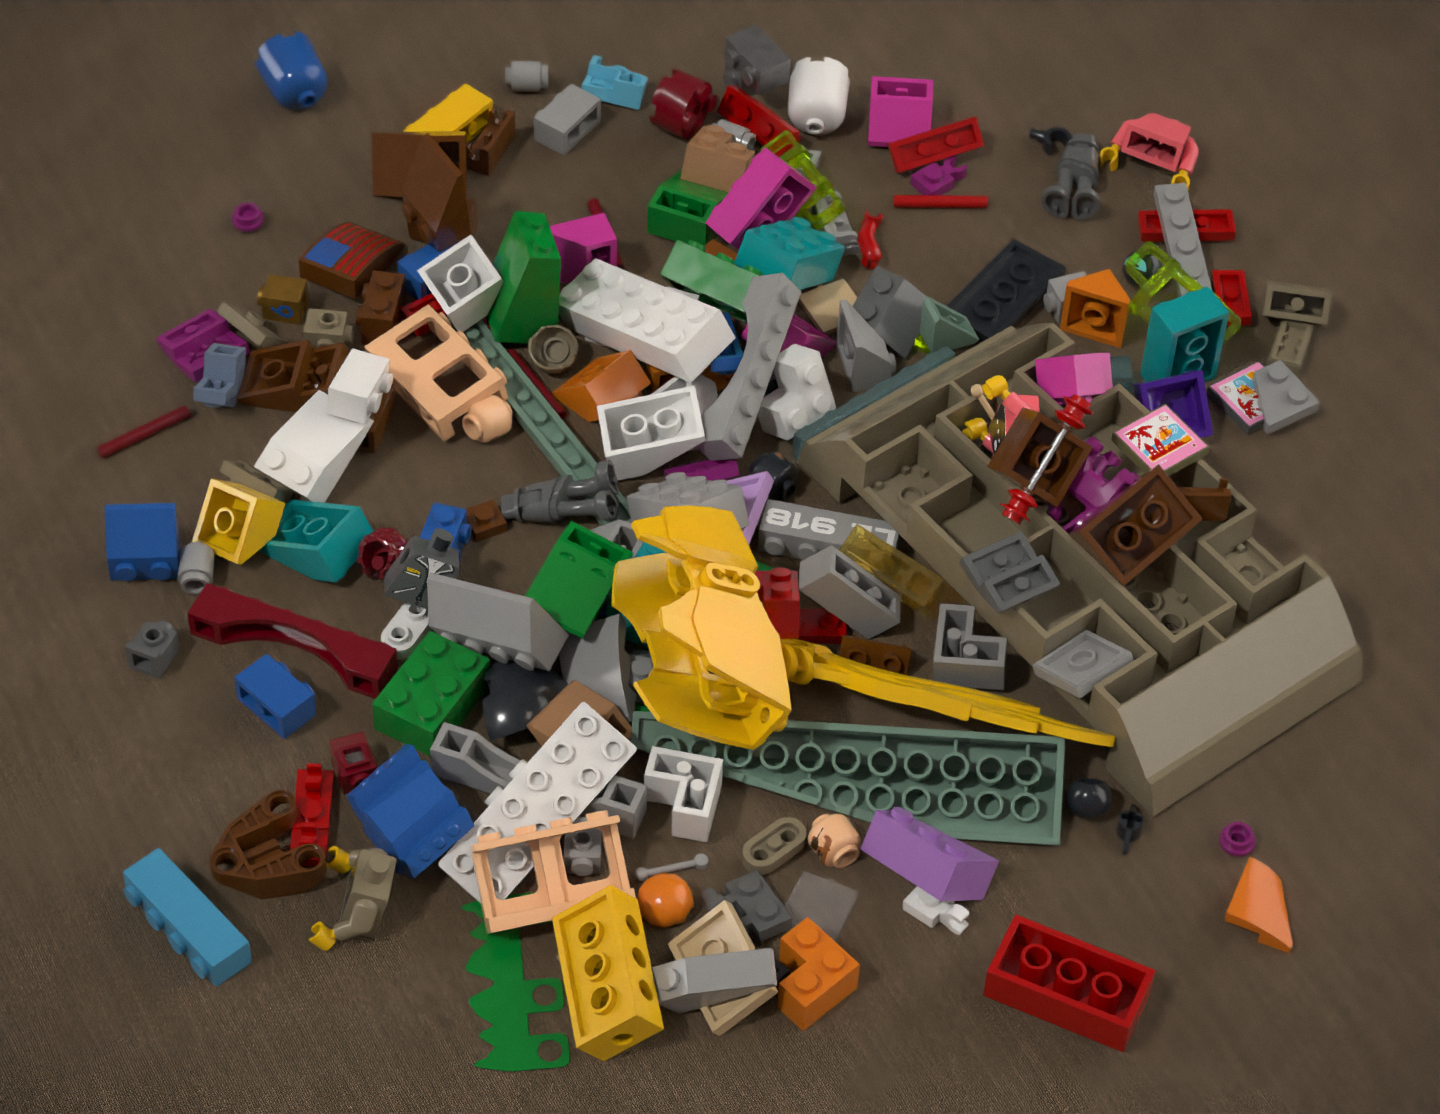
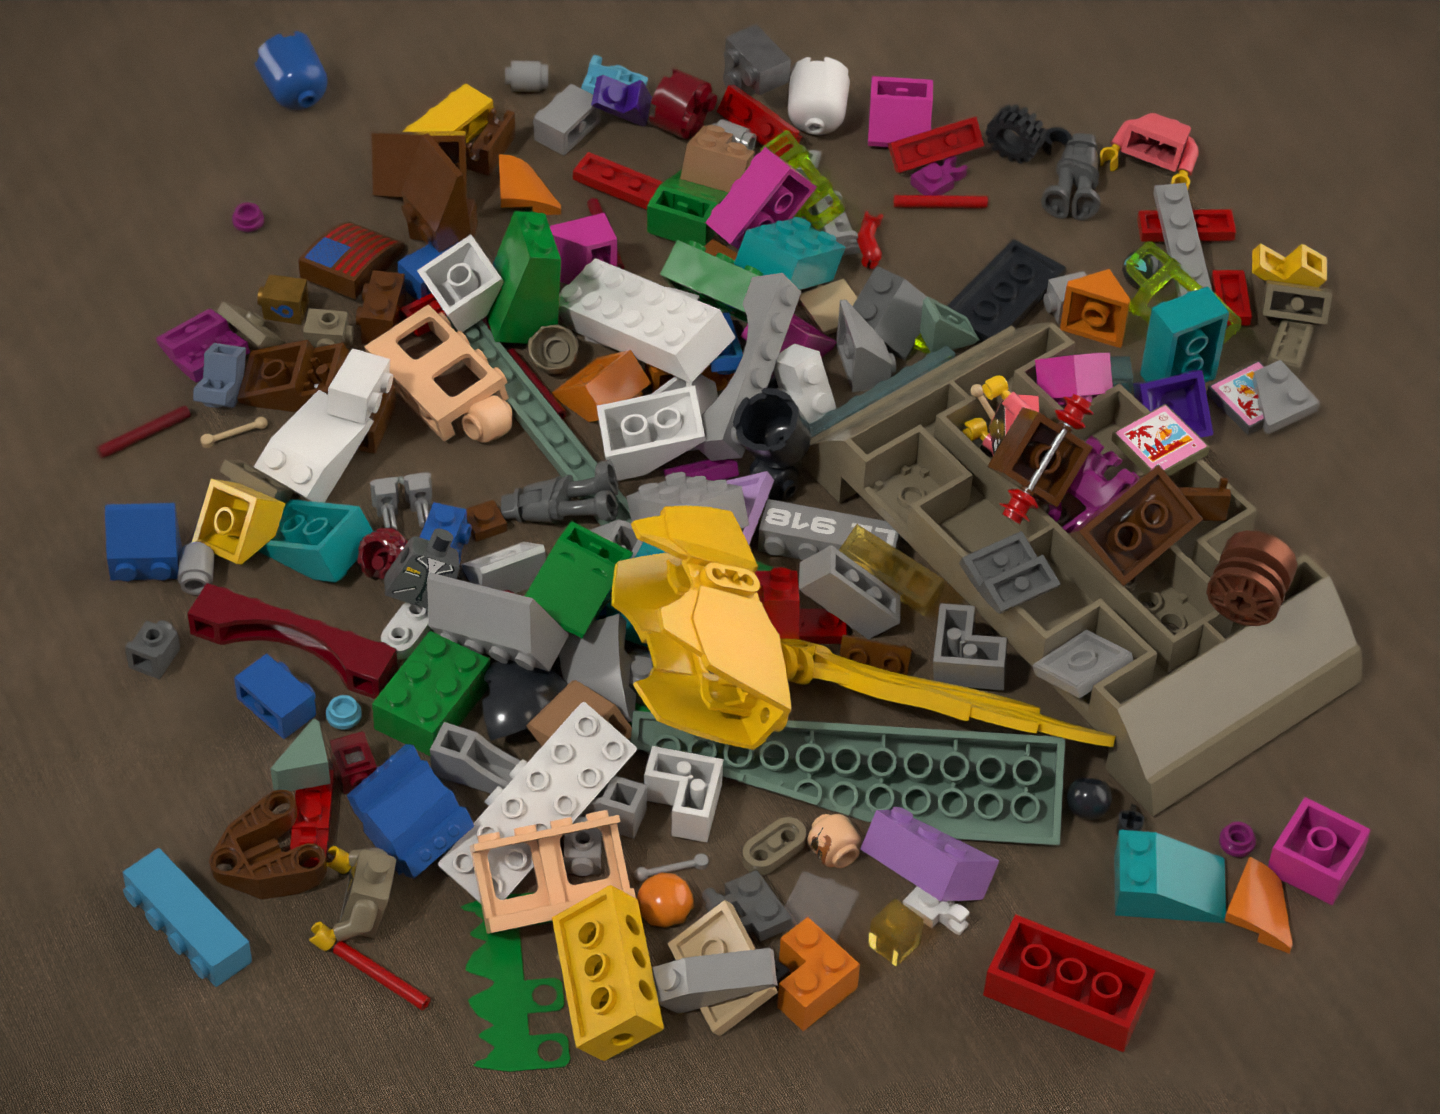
(208, 440): none -> tan hinge
(303, 762): none -> sand green slope
(343, 712): none -> medium azure plate
(381, 975): none -> red piece
(417, 493): none -> light grey piece
(507, 568): none -> white slope
(524, 188): none -> orange slope
(616, 180): none -> red plate
(622, 100): none -> dark purple slope
(772, 428): none -> black cylinder
(895, 932): none -> clear yellow brick
(1008, 143): none -> black tyre
(1167, 879): none -> teal slope
(1251, 578): none -> copper wheel
(1300, 267): none -> yellow brick
(1318, 850): none -> dark pink brick

